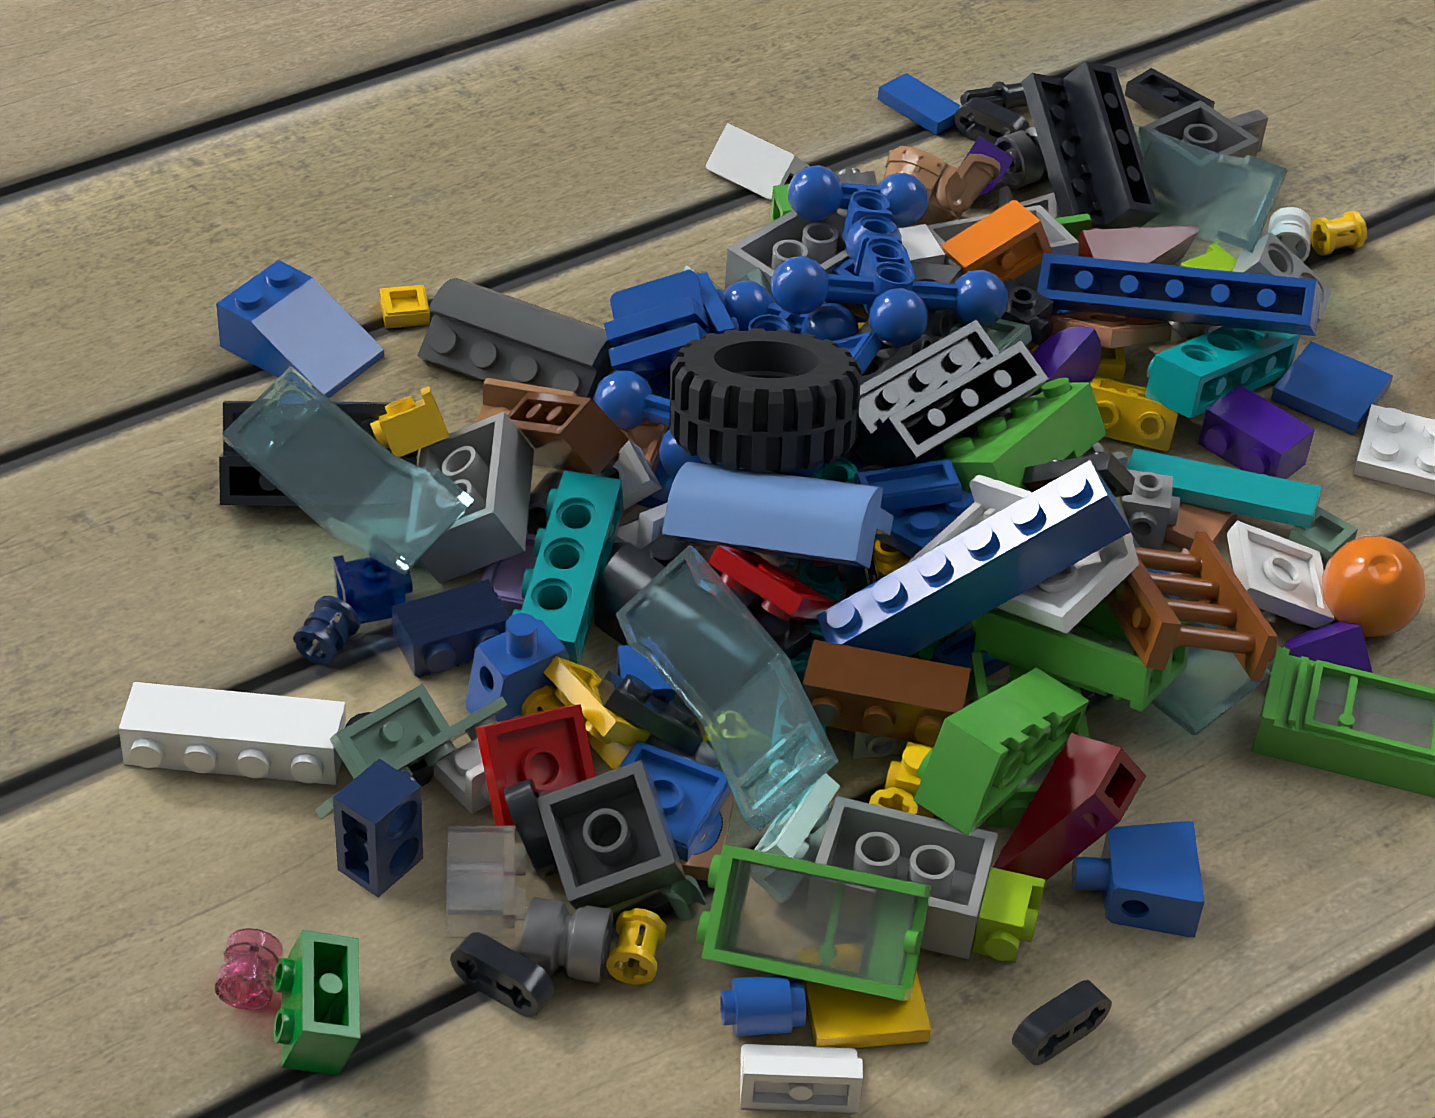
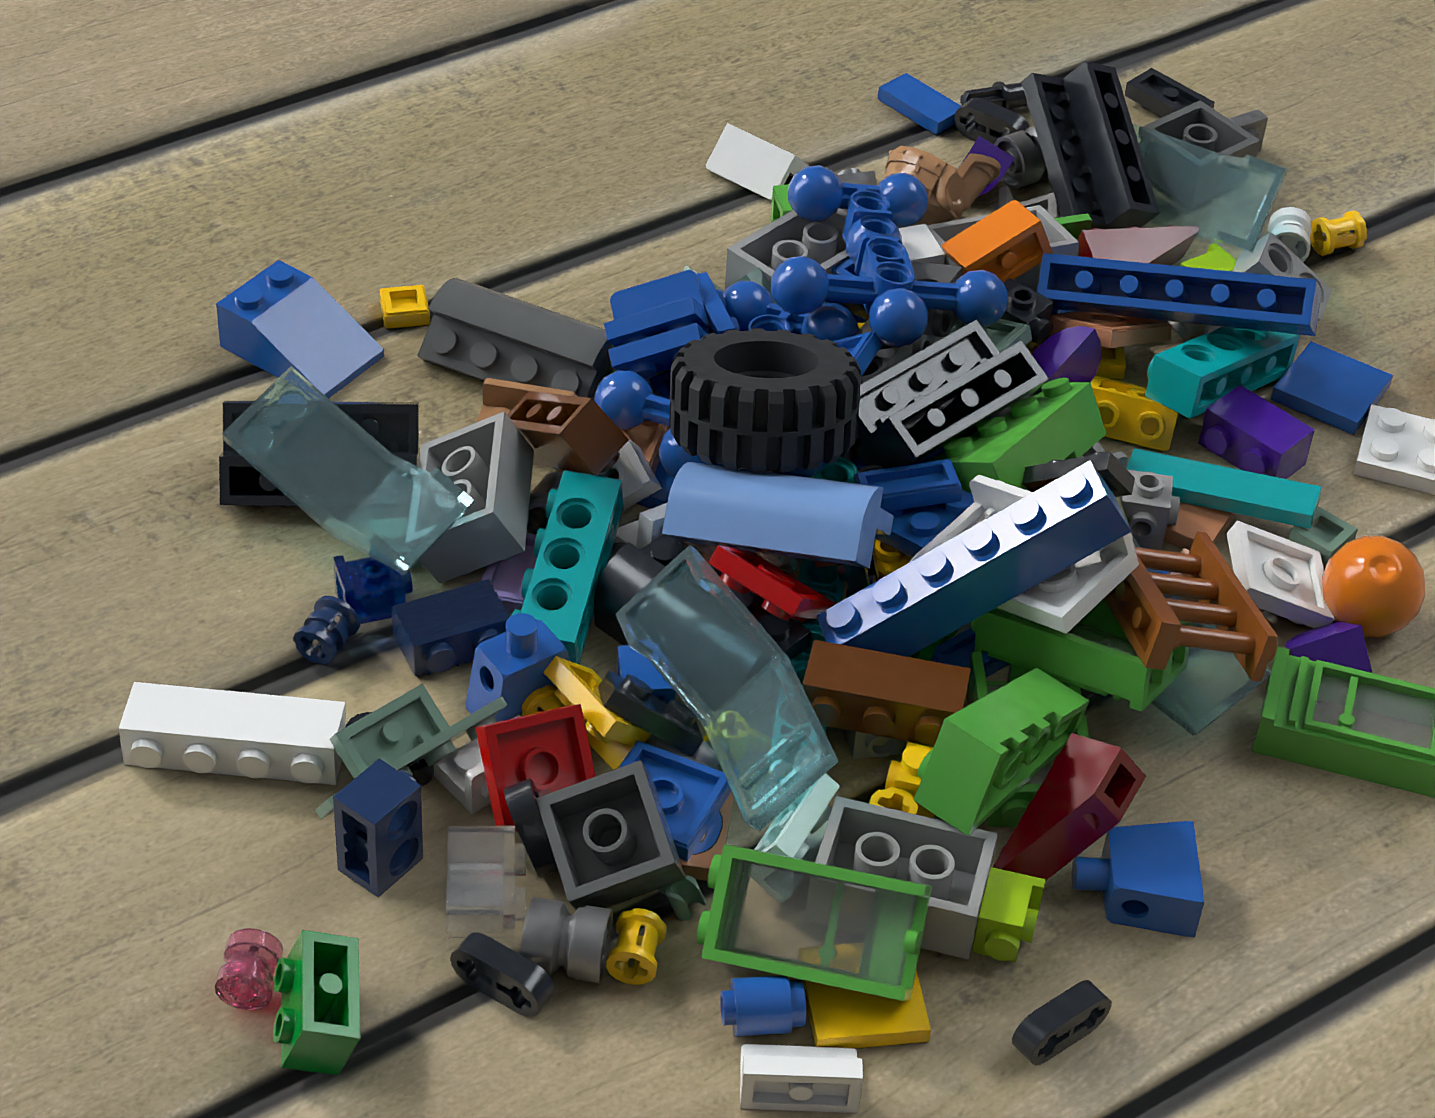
(410, 424): yellow brick -> none

